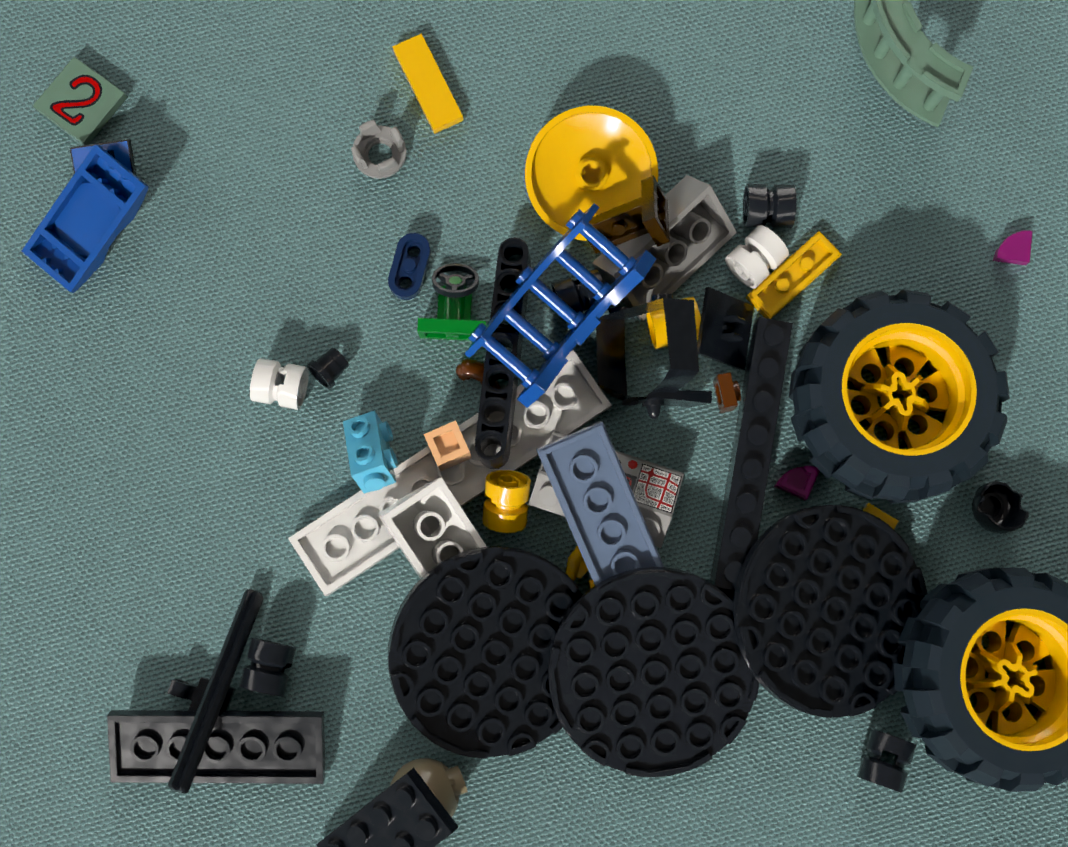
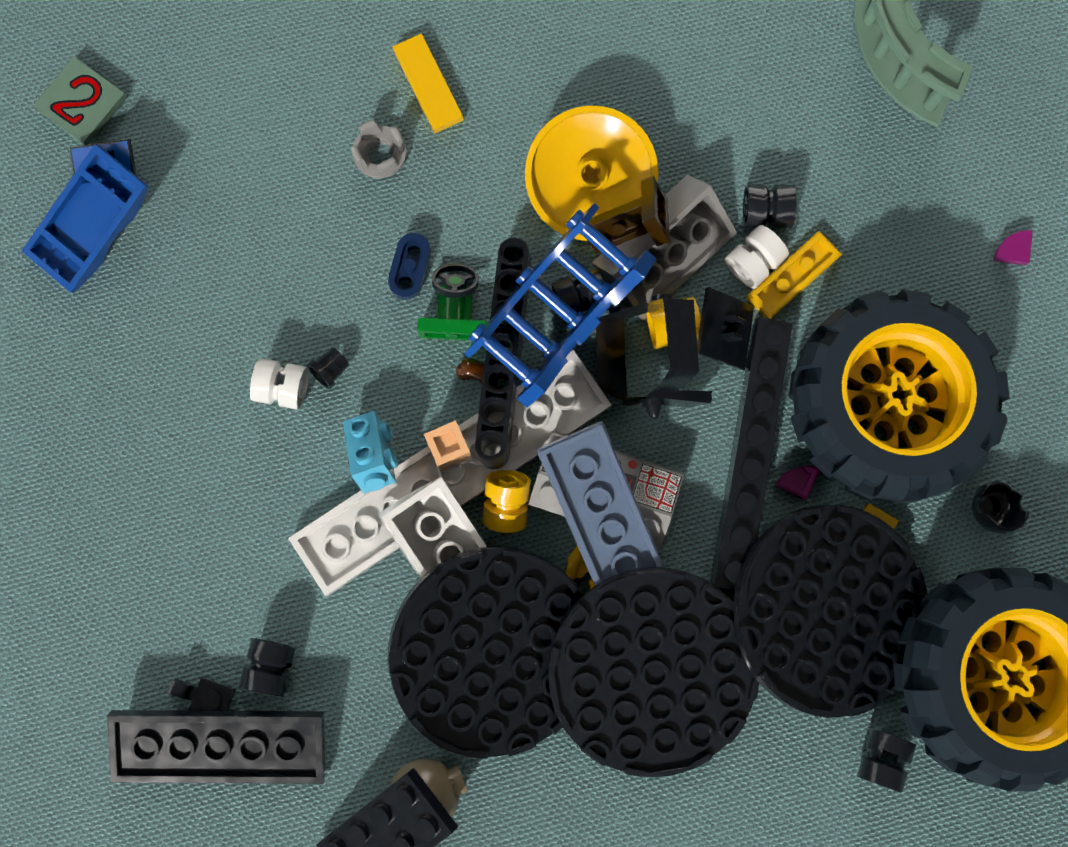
(215, 692): black axle -> none
(726, 392): reddish brown plate -> none

